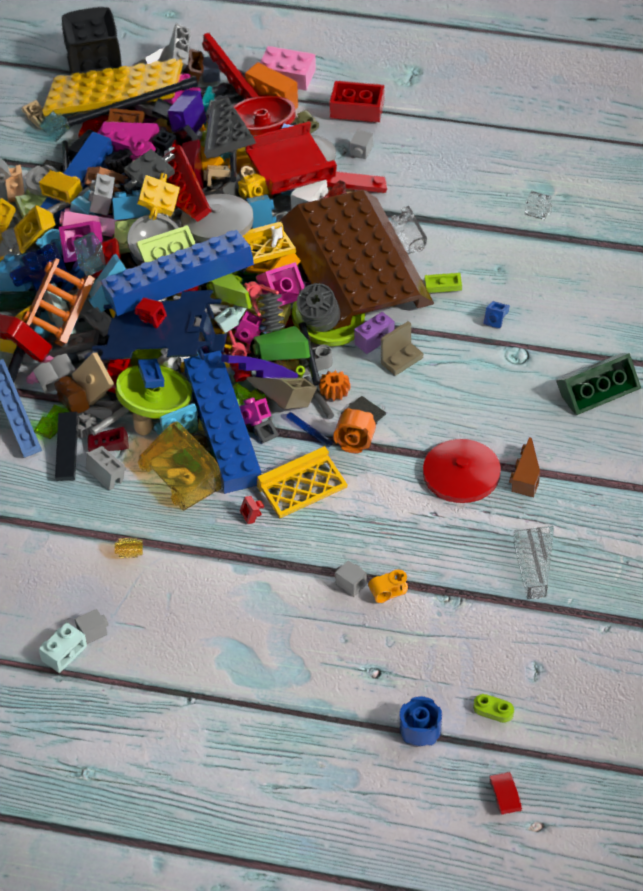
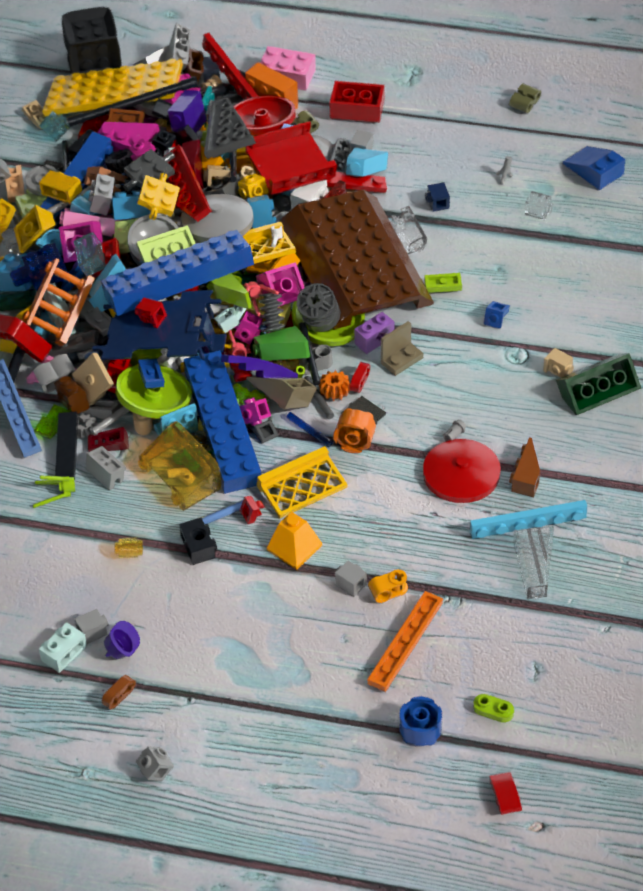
(65, 484): none -> lime plant
(118, 692): none -> dark orange beam
(122, 640): none -> dark purple piece
(154, 763): none -> light grey brick
(197, 540): none -> black brick
(214, 81): none -> tan bush
(222, 513): none -> medium blue bar
(294, 541): none -> light orange slope
(343, 154): none -> dark grey beam
(360, 377): none -> red beam
(366, 162): none -> medium azure slope
(405, 641): none -> orange plate
(438, 197): none -> dark blue brick
(456, 428): none -> light grey pin
(505, 169): none -> light grey bar
(525, 98): none -> olive piece
(528, 519): none -> medium azure plate
(558, 363): none -> tan brick
(597, 165): none -> blue slope

